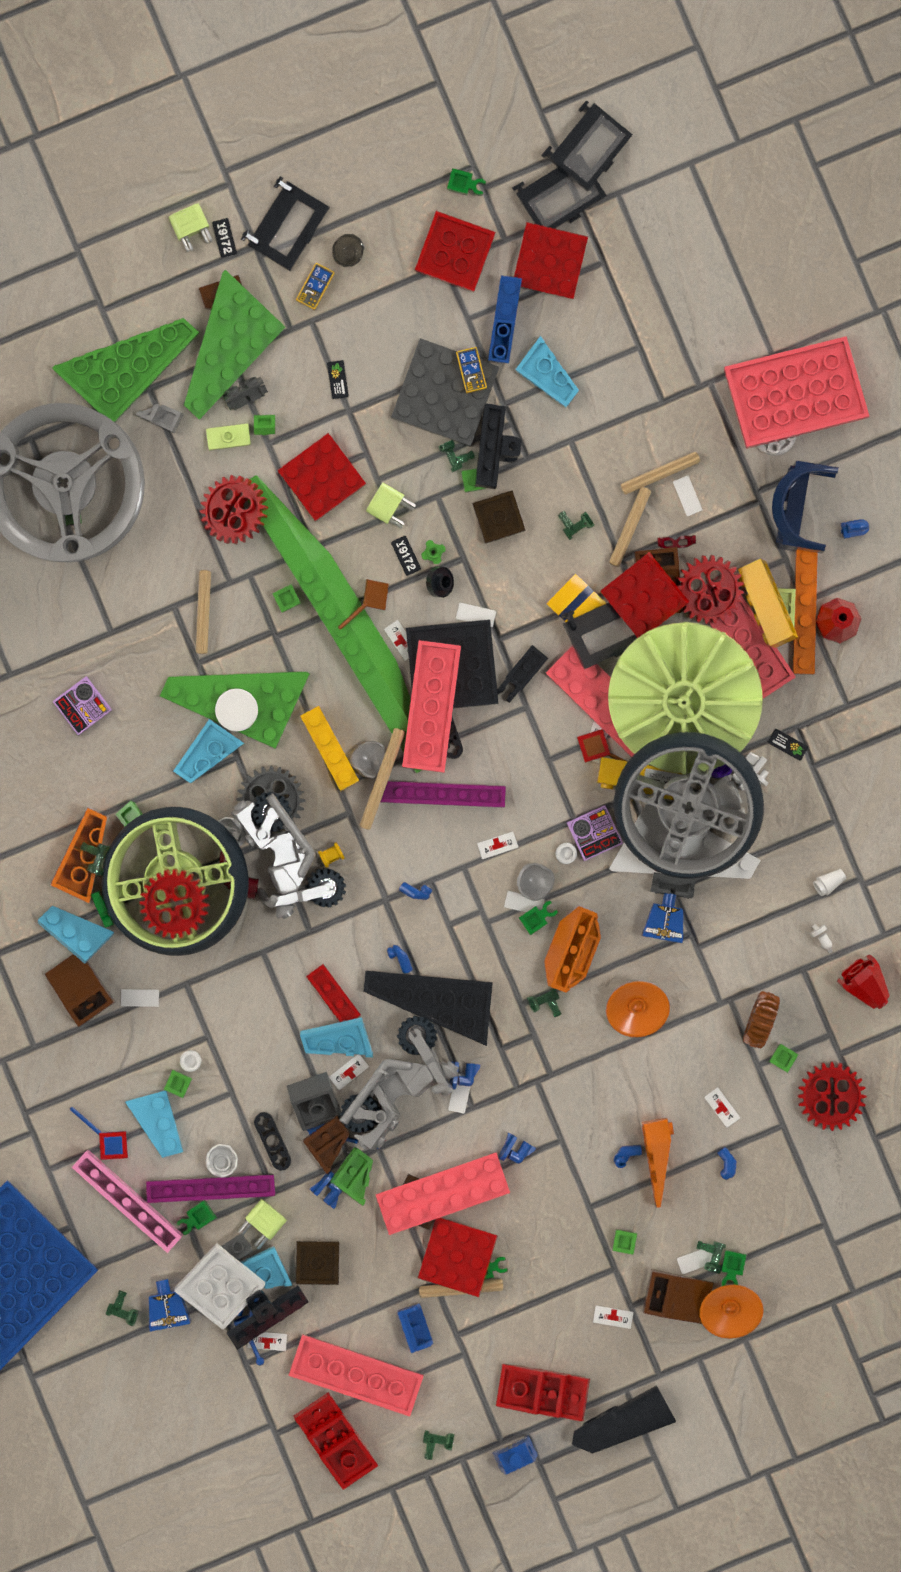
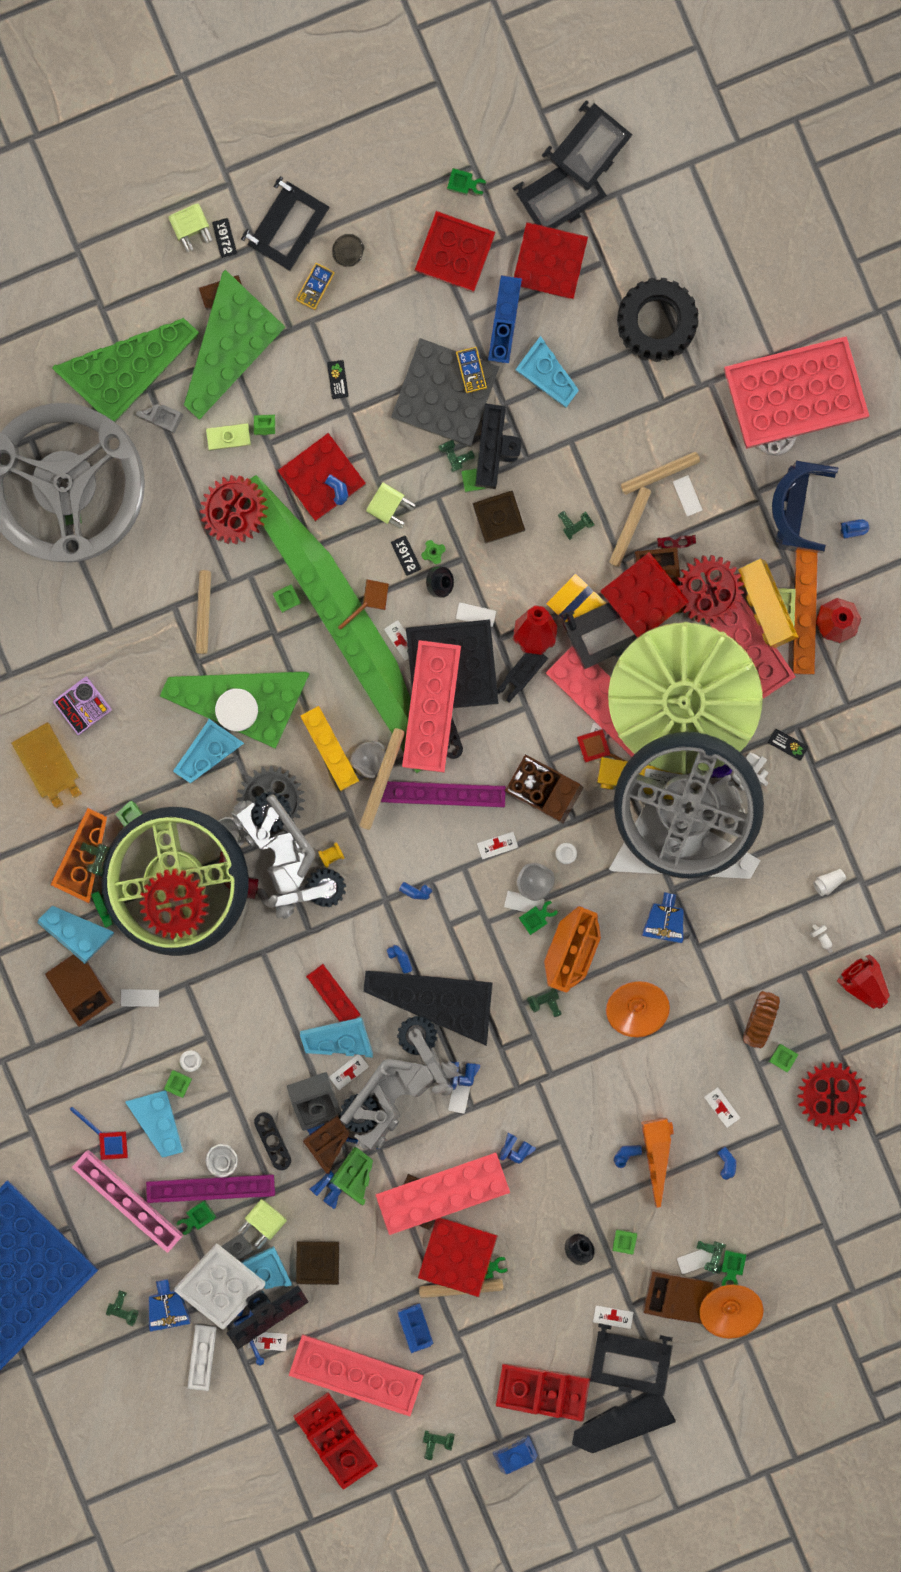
(47, 763): none -> clear yellow tile
(202, 1357): none -> white tile
(237, 394): dark grey hinge -> none
(340, 489): none -> blue arm
(535, 631): none -> red cone
(544, 789): none -> reddish brown slope
(579, 1249): none -> black plate
(594, 833): tile -> none
(631, 1362): none -> black piece
(657, 291): none -> black tyre
(679, 886): dark grey hinge -> none

